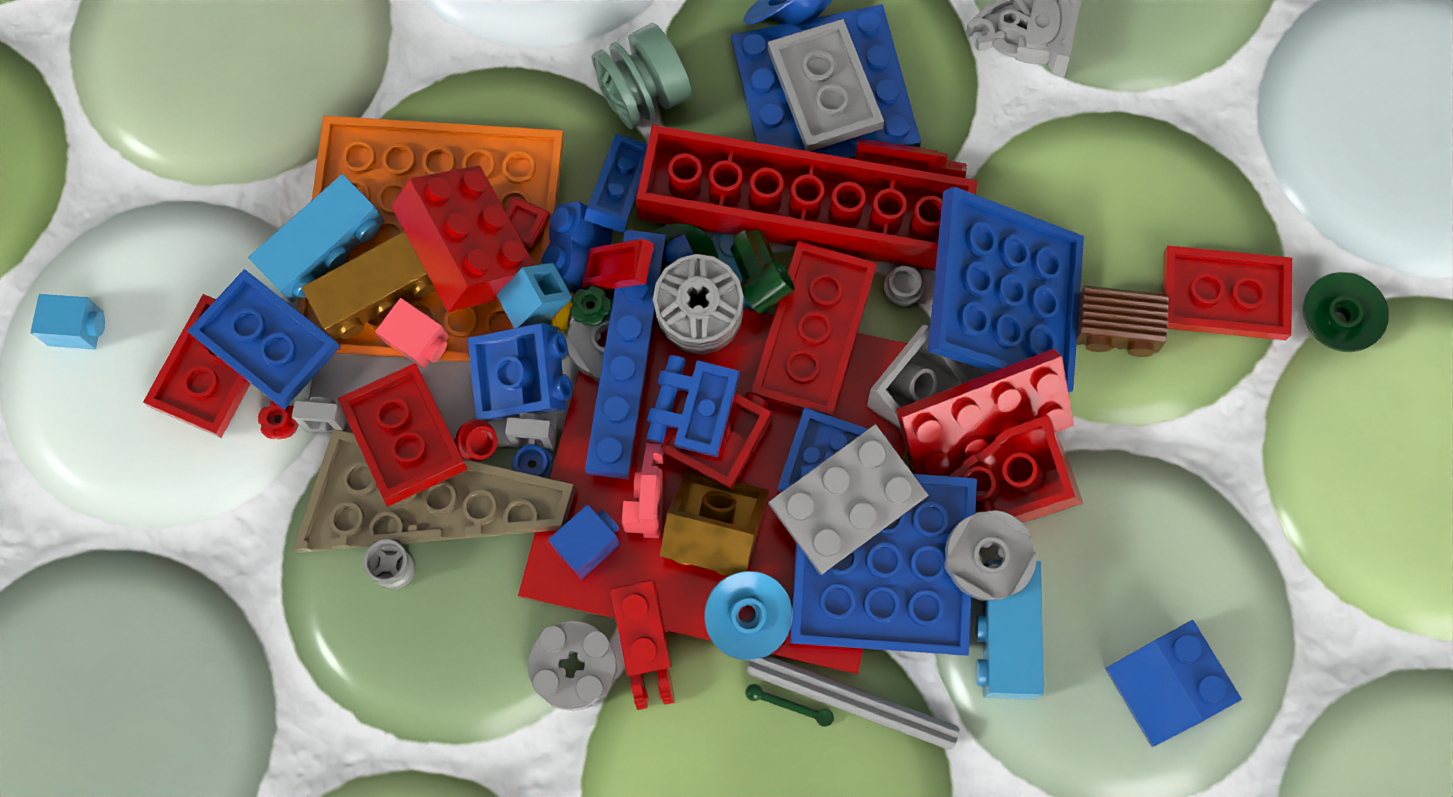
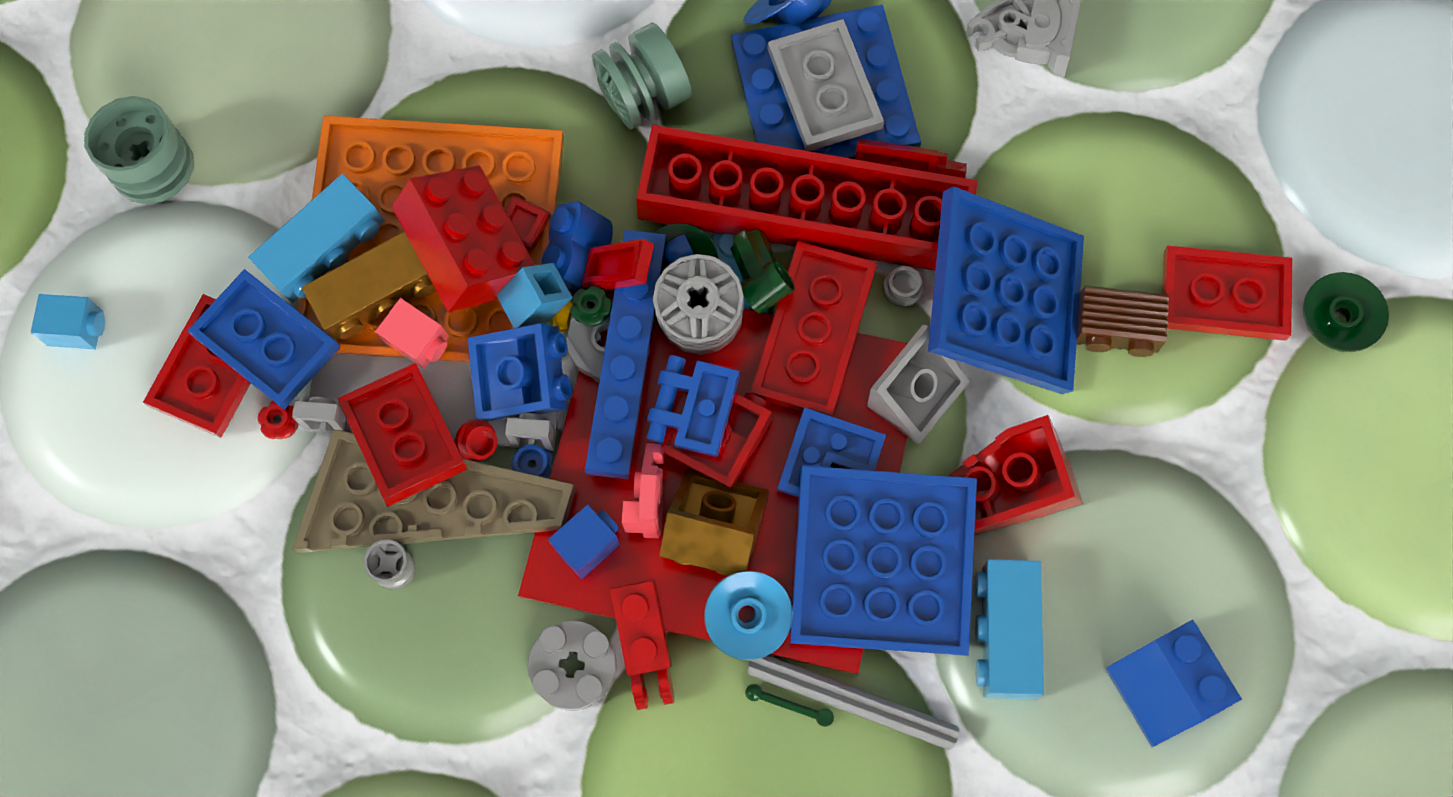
(139, 150): none -> sand green wheel
(617, 184): blue plate -> none
(847, 499): light grey plate -> none
(968, 417): red plate -> none
(1014, 549): light grey plate -> none

